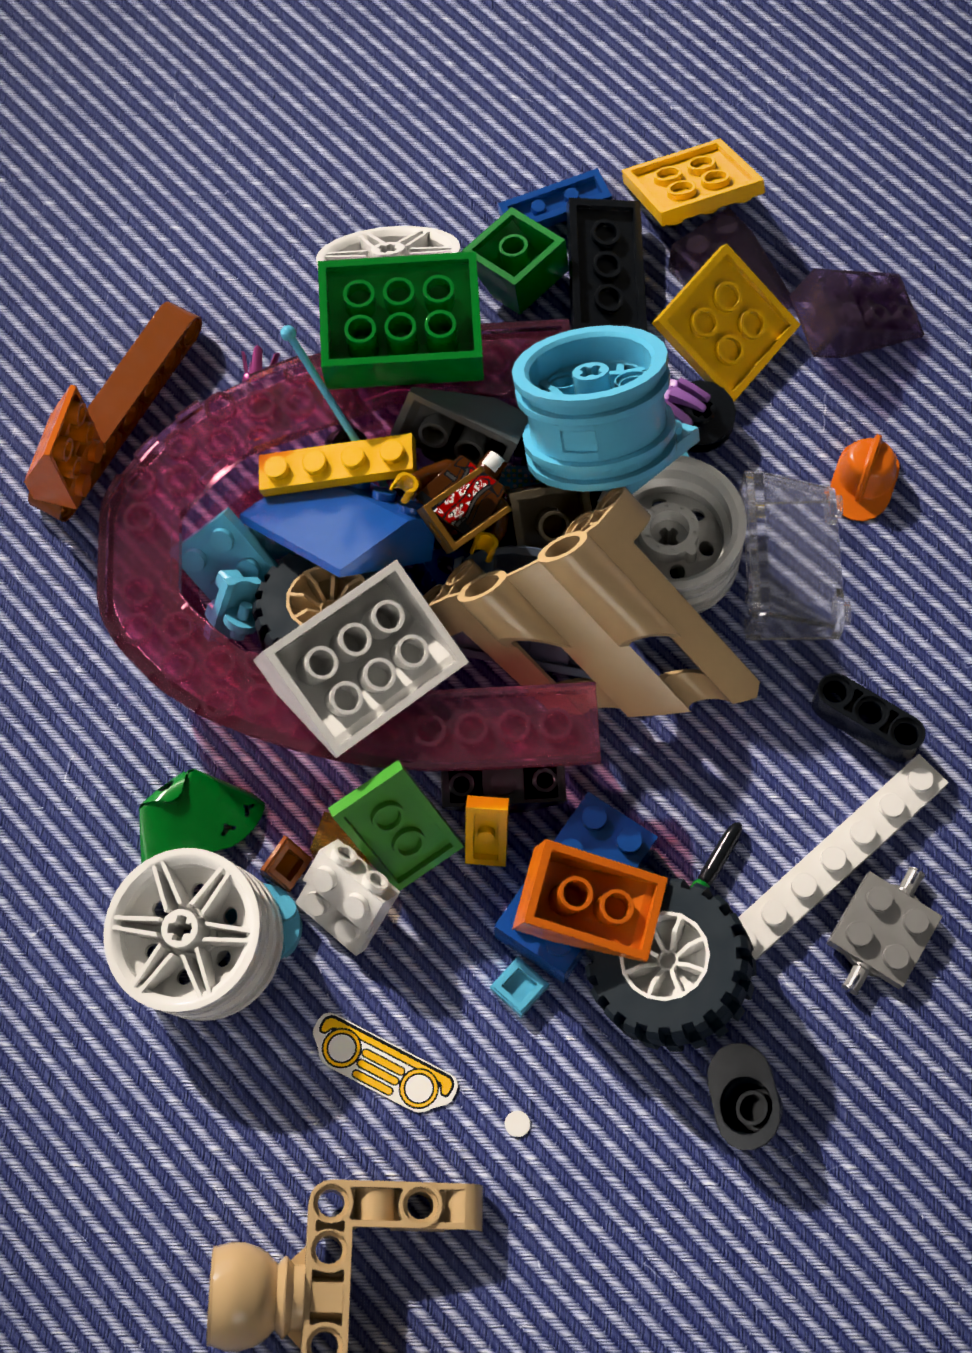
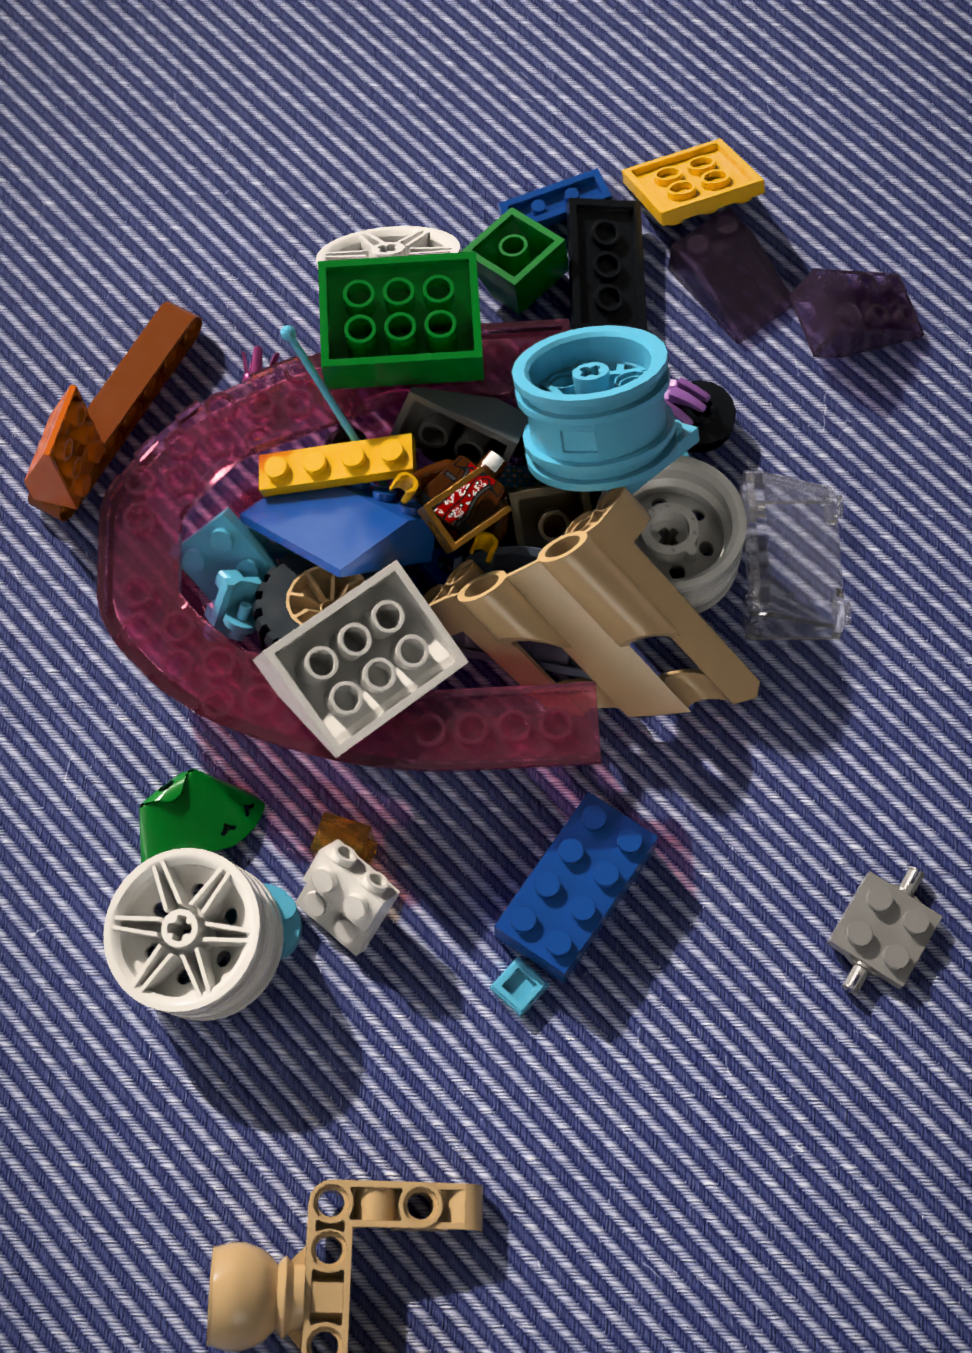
(285, 864): dark orange slope -> none
(382, 1065): sticker -> none
(396, 826): bright green plate -> none
(486, 830): yellow plate -> none
(517, 1123): white sticker -> none
(525, 787): black slope -> none
(589, 902): orange slope -> none
(692, 977): black wheel -> none
(719, 855): black piece -> none
(726, 322): yellow plate -> none
(744, 1096): black piece -> none
(840, 854): white plate -> none
(858, 700): black beam -> none
(866, 478): orange piece -> none

